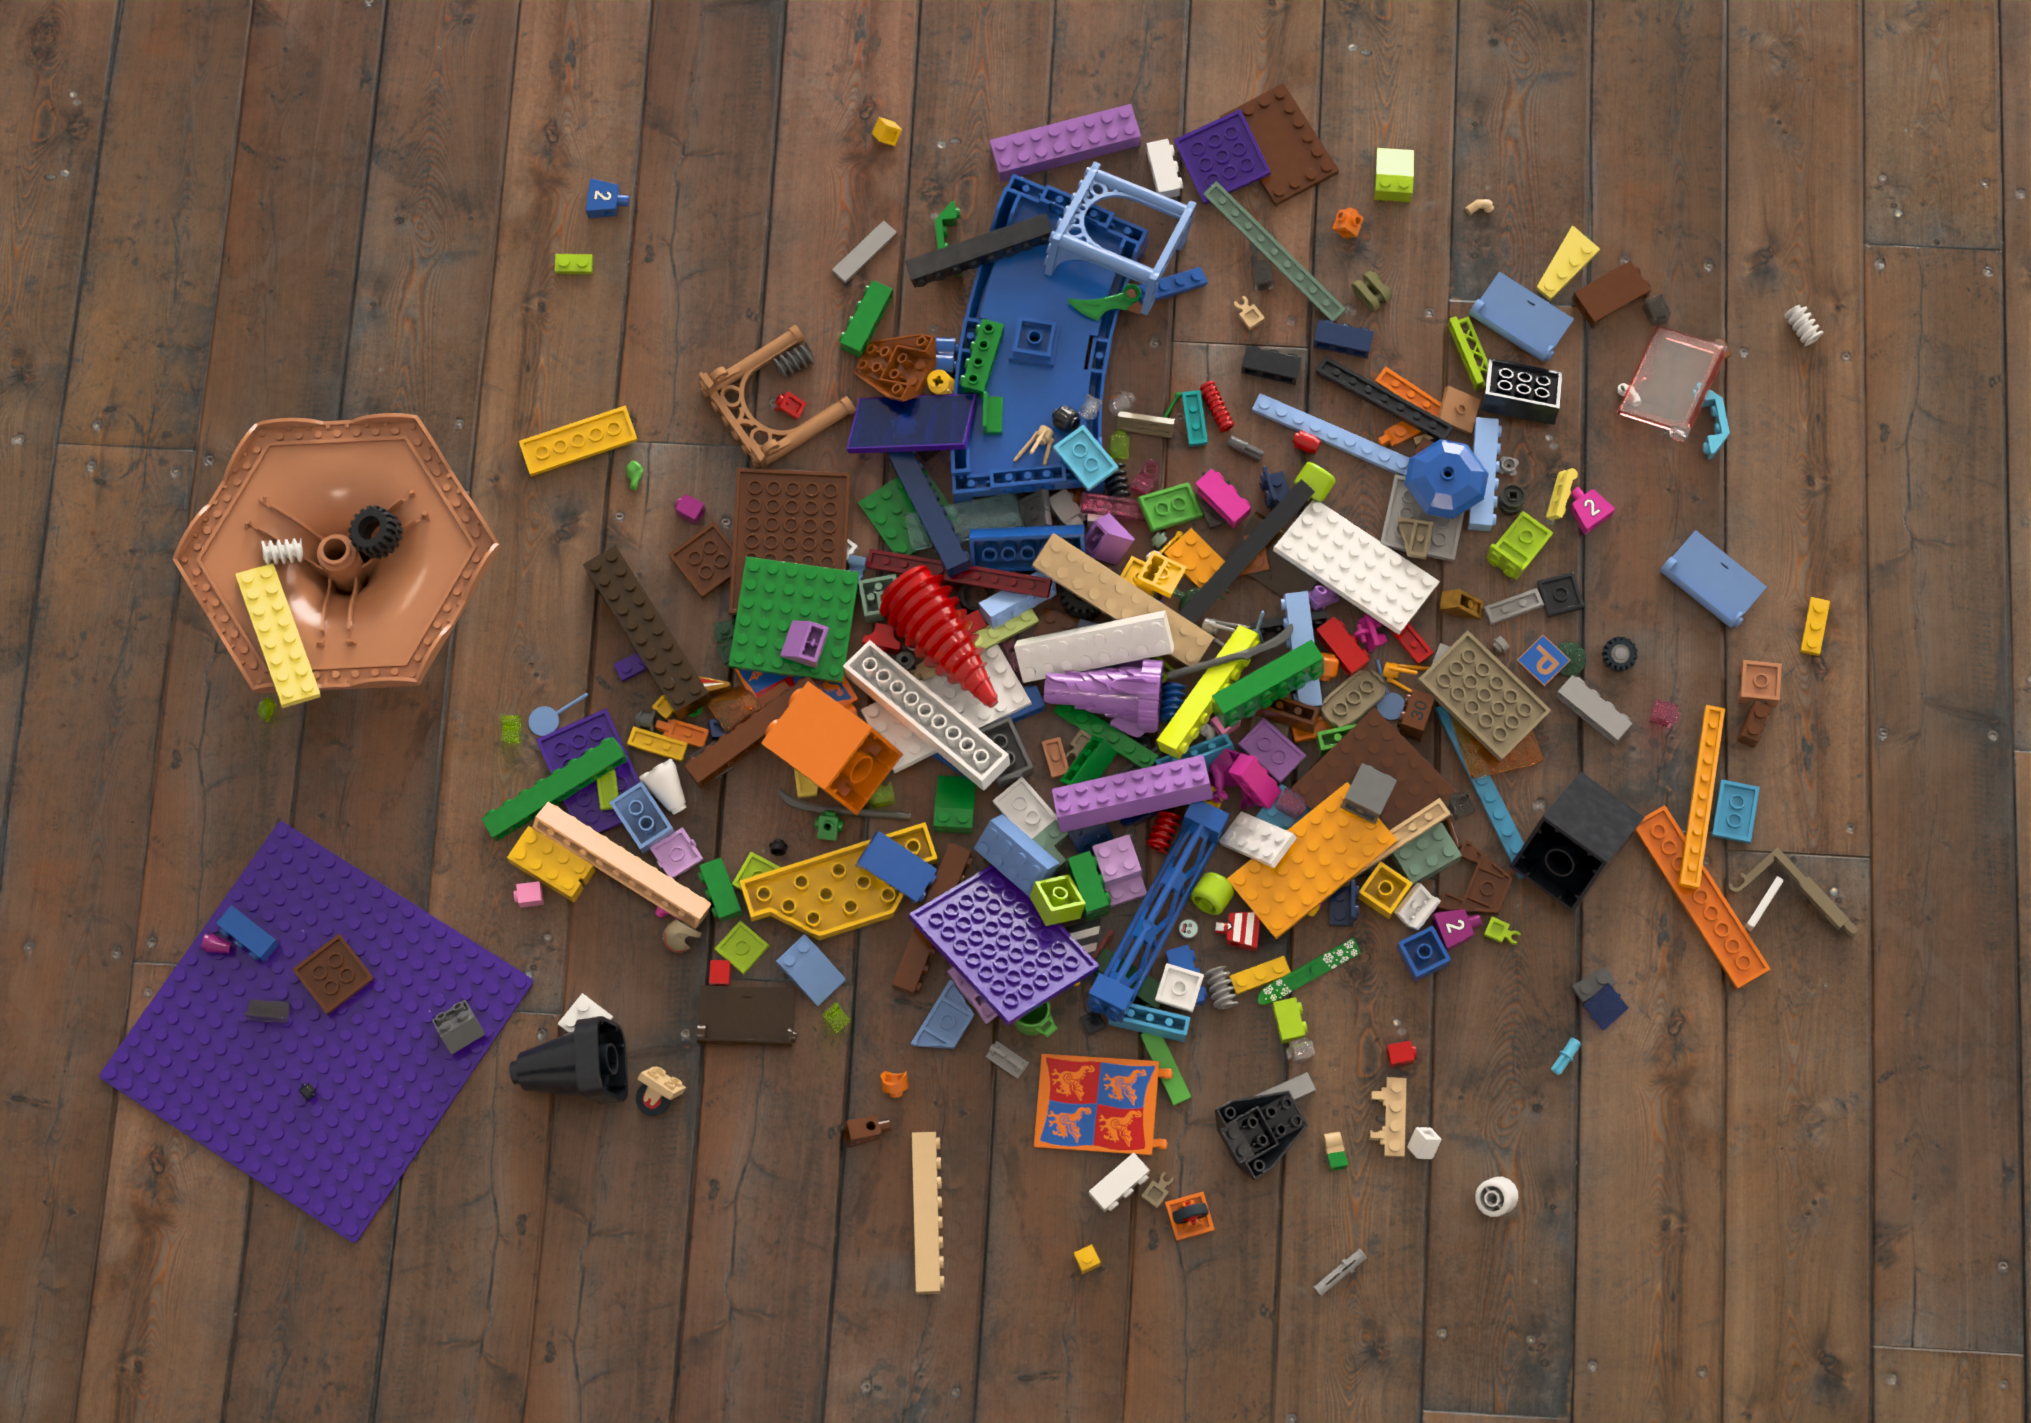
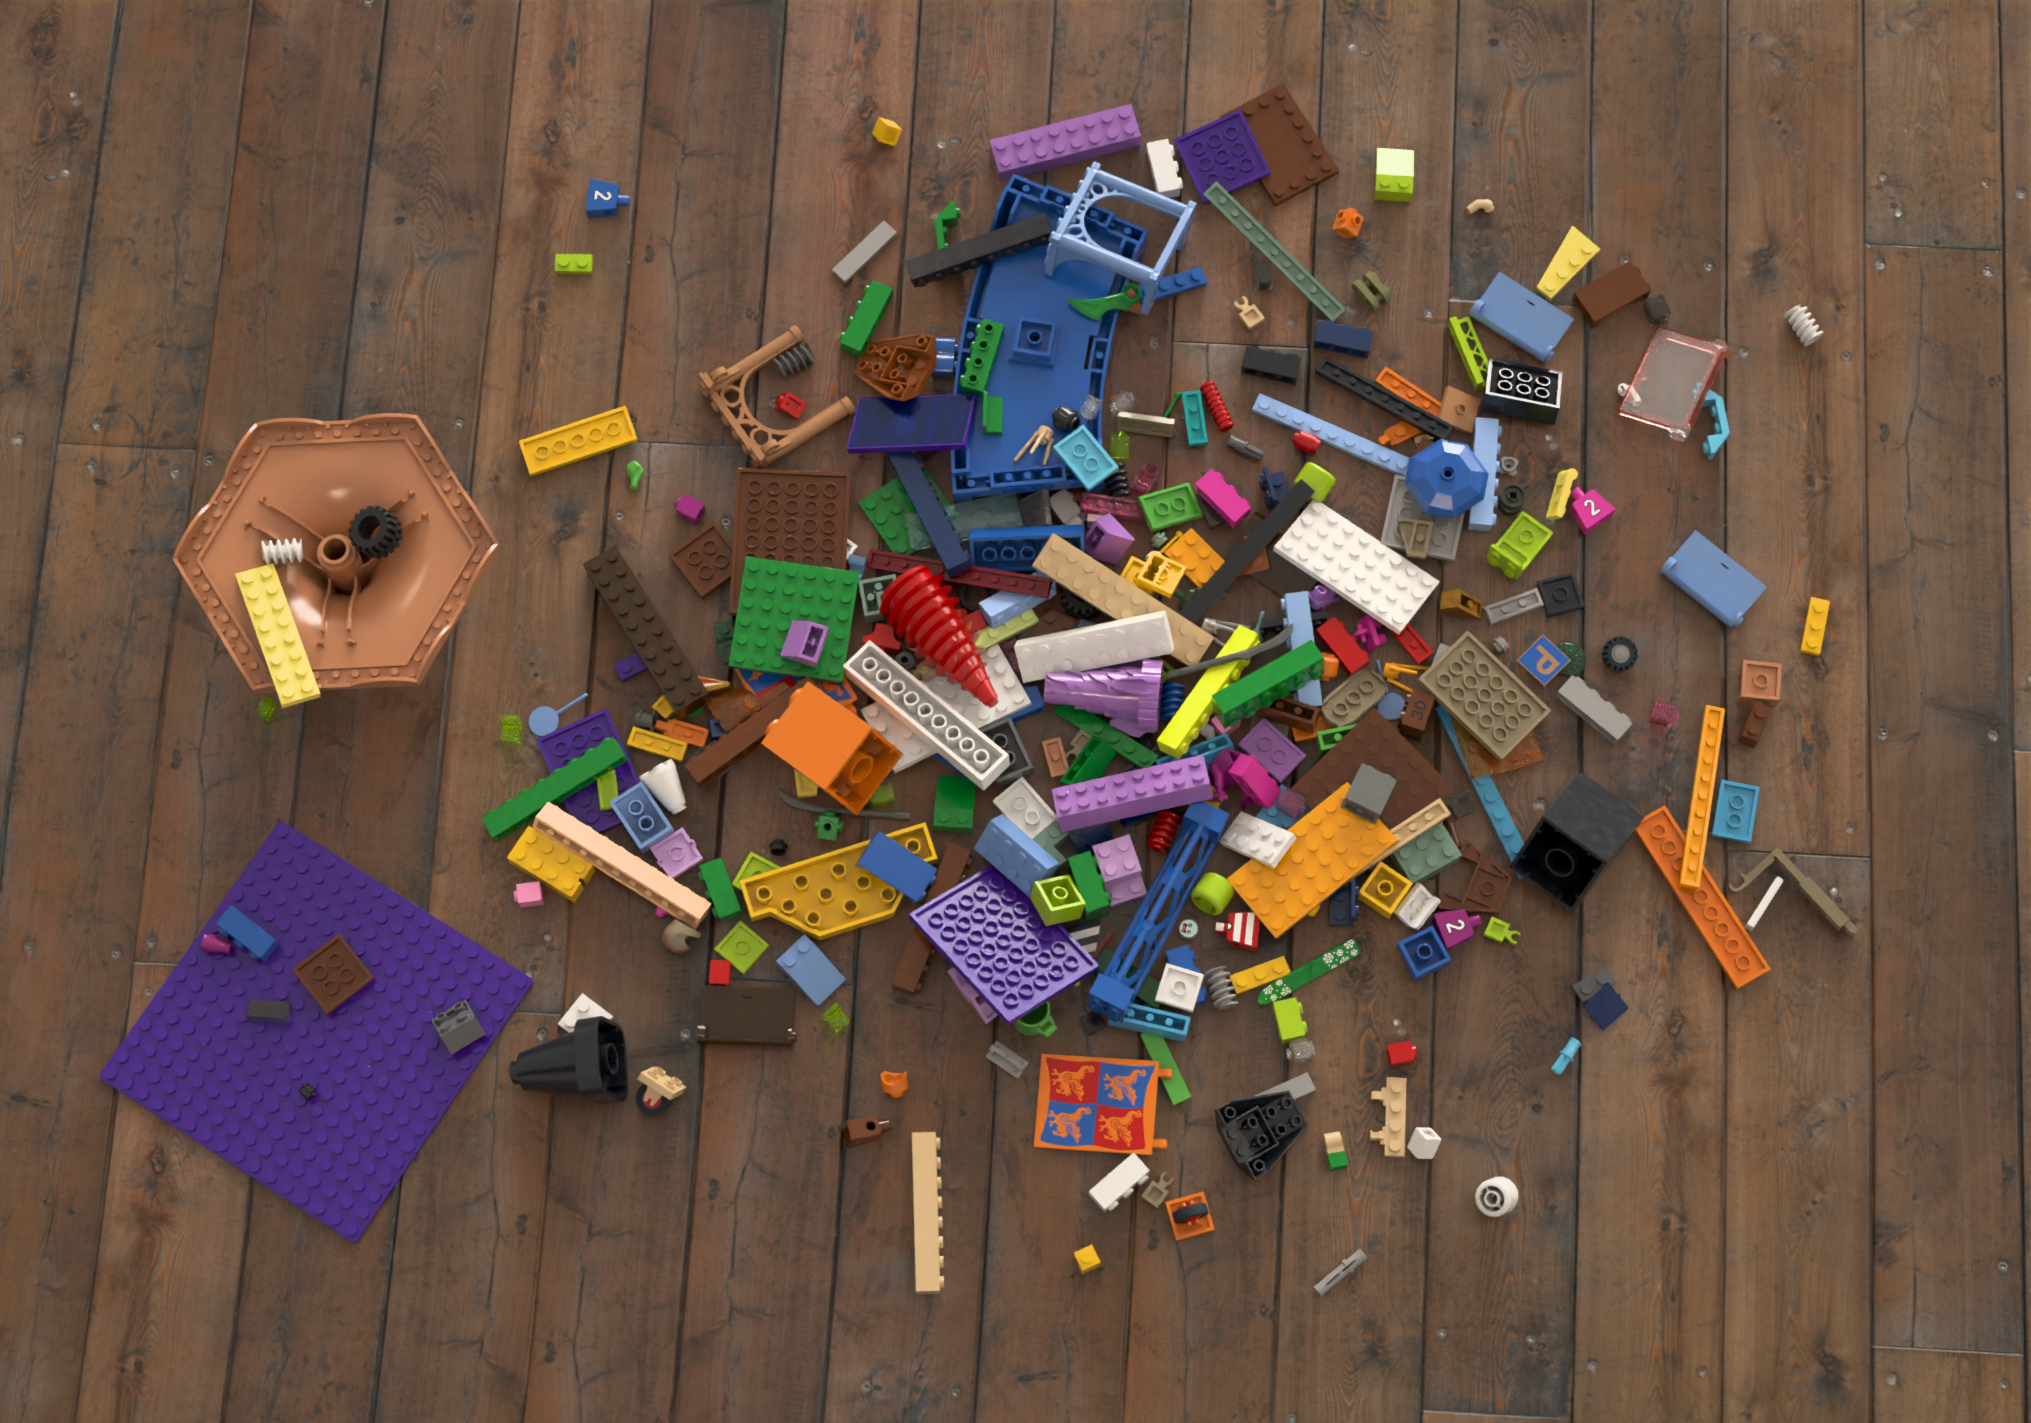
(940, 383): yellow piece -> none
(945, 1021): medium blue wing -> none

